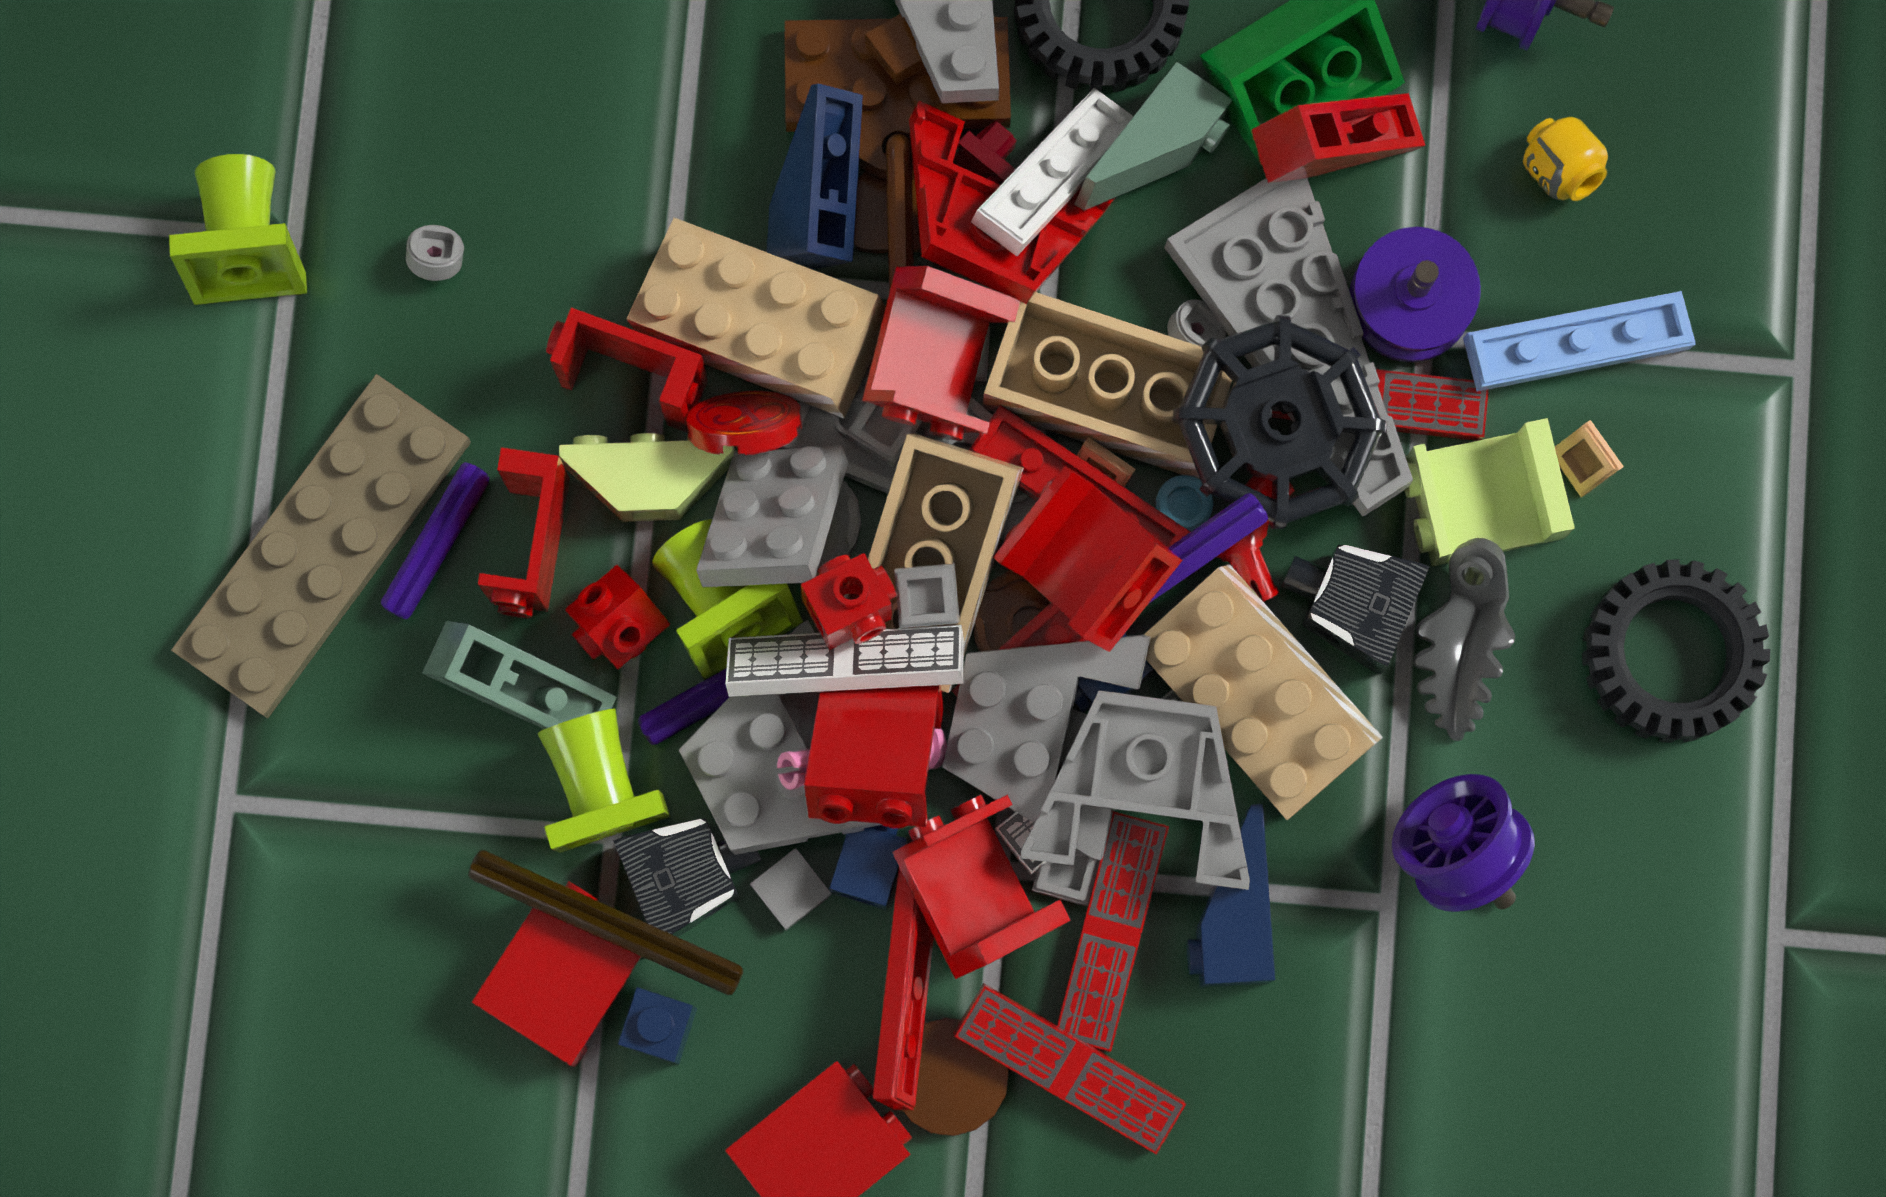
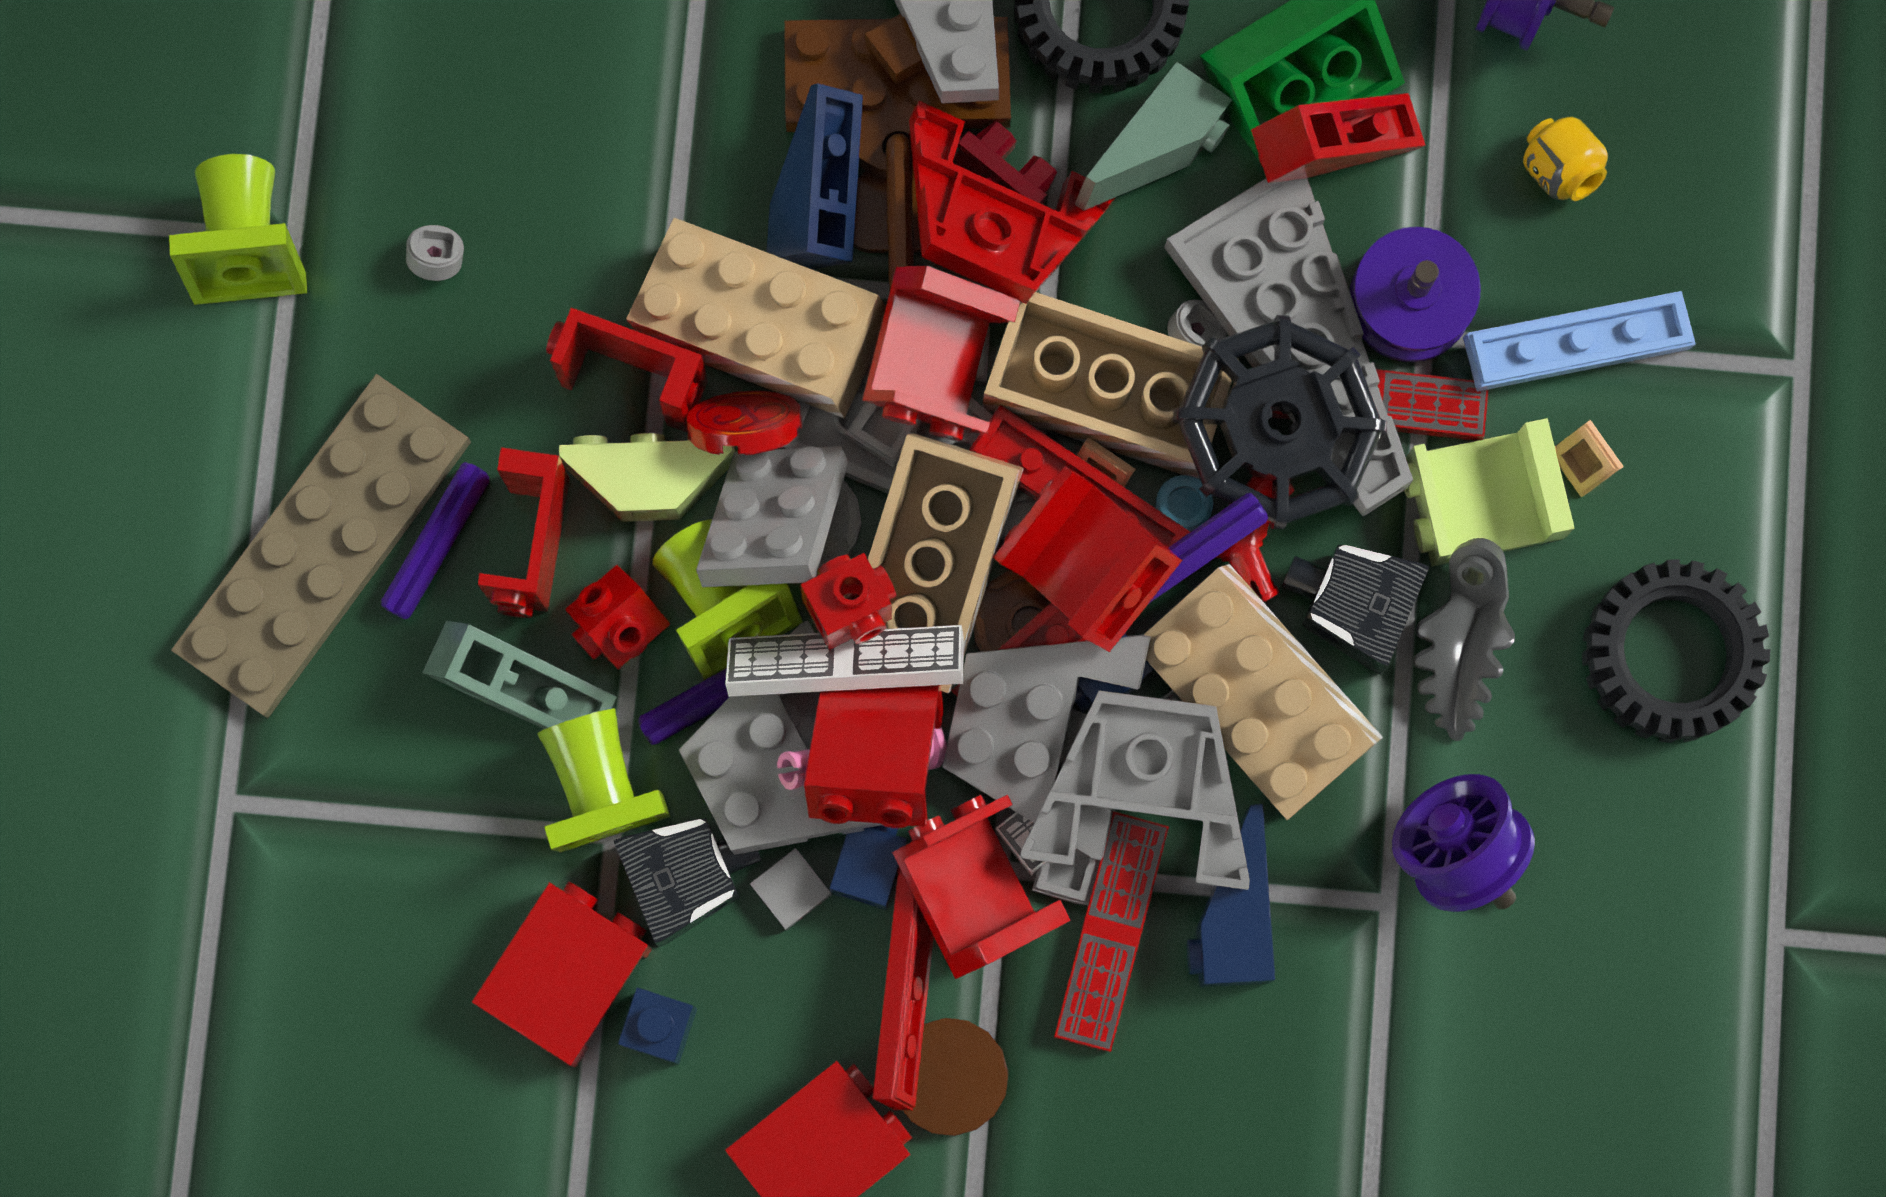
(605, 922): dark brown axle -> none
(927, 595): light grey tile -> none
(1051, 173): white tile -> none
(1069, 1068): tile -> none

